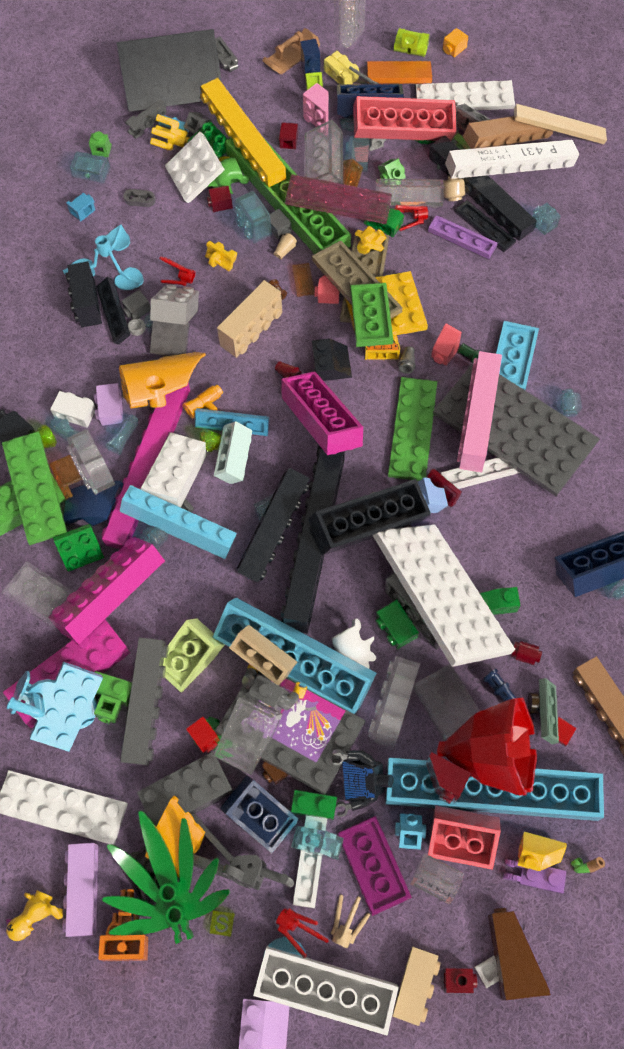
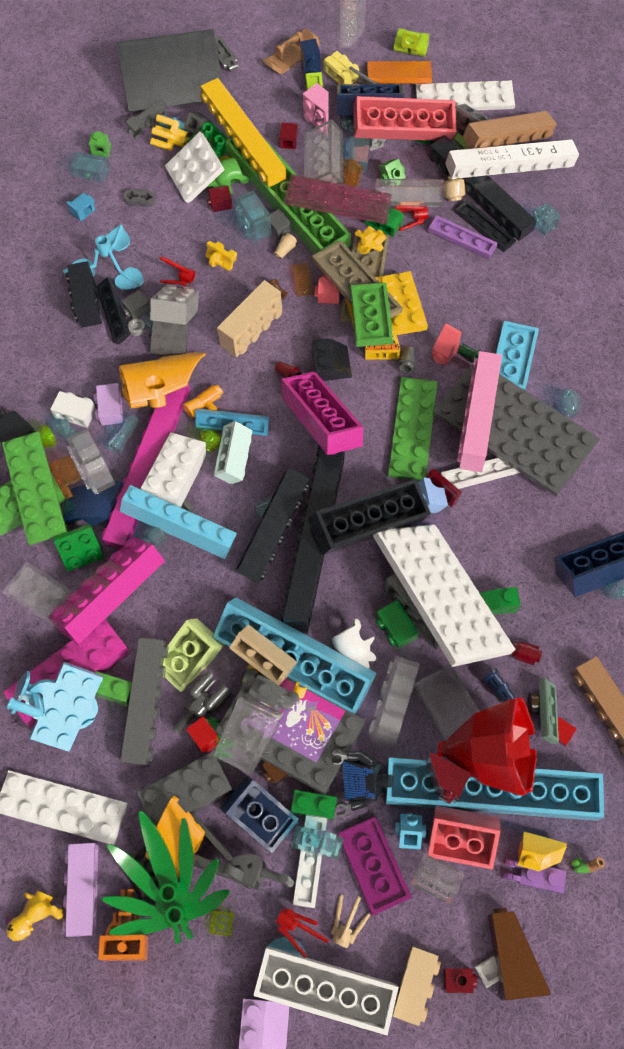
(107, 709): bright green brick -> none
(202, 701): none -> dark grey plant
(455, 42): light orange brick -> none
(560, 124): tan tile -> none

